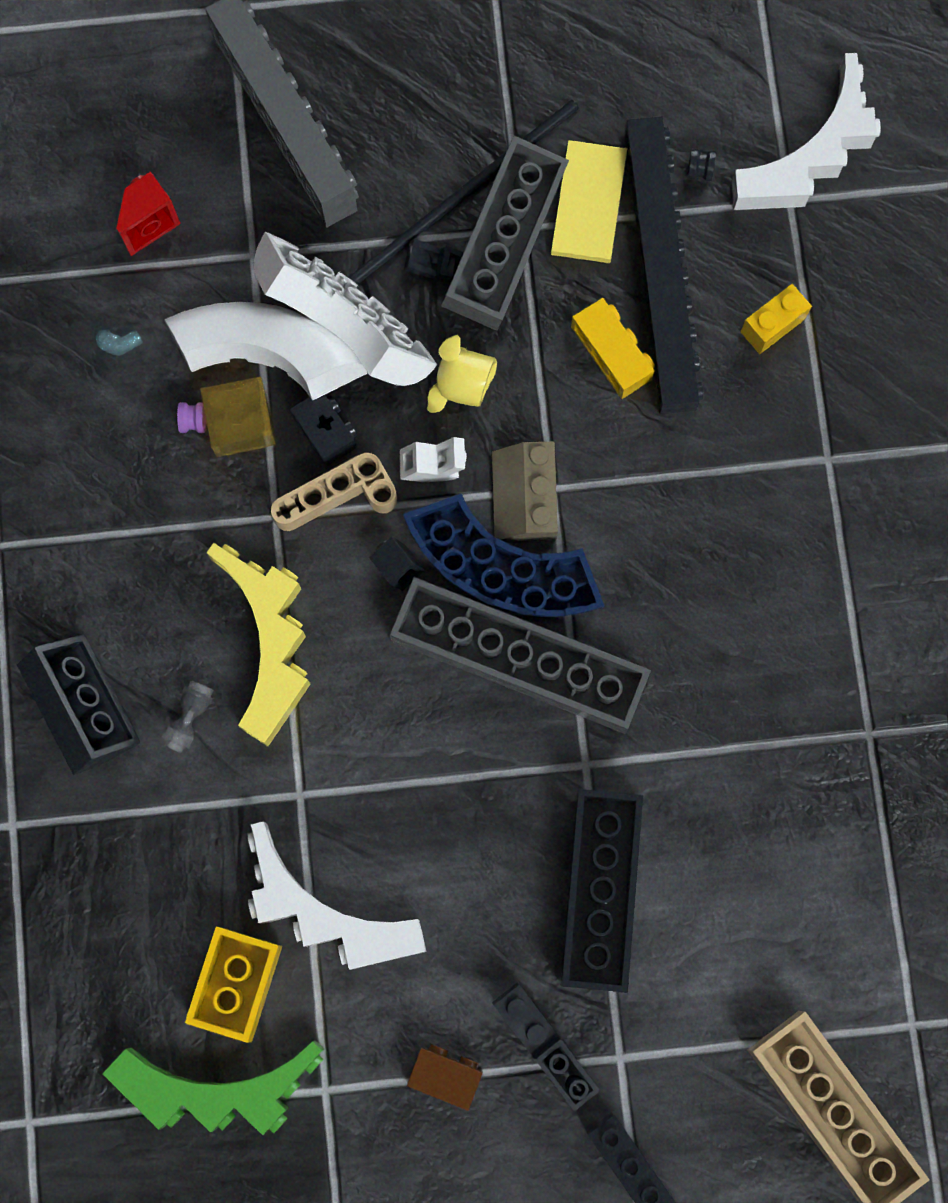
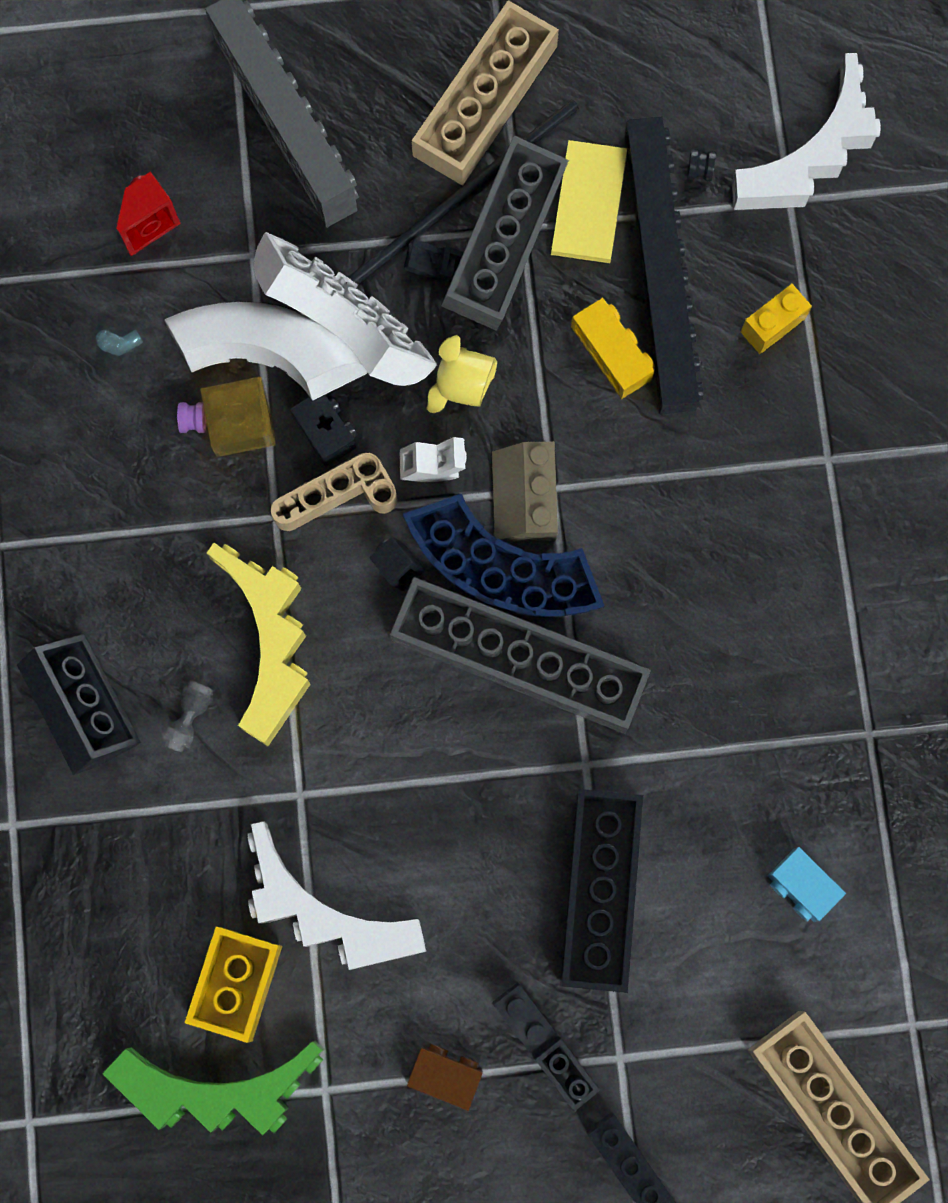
(485, 92): none -> tan brick
(805, 885): none -> medium azure brick

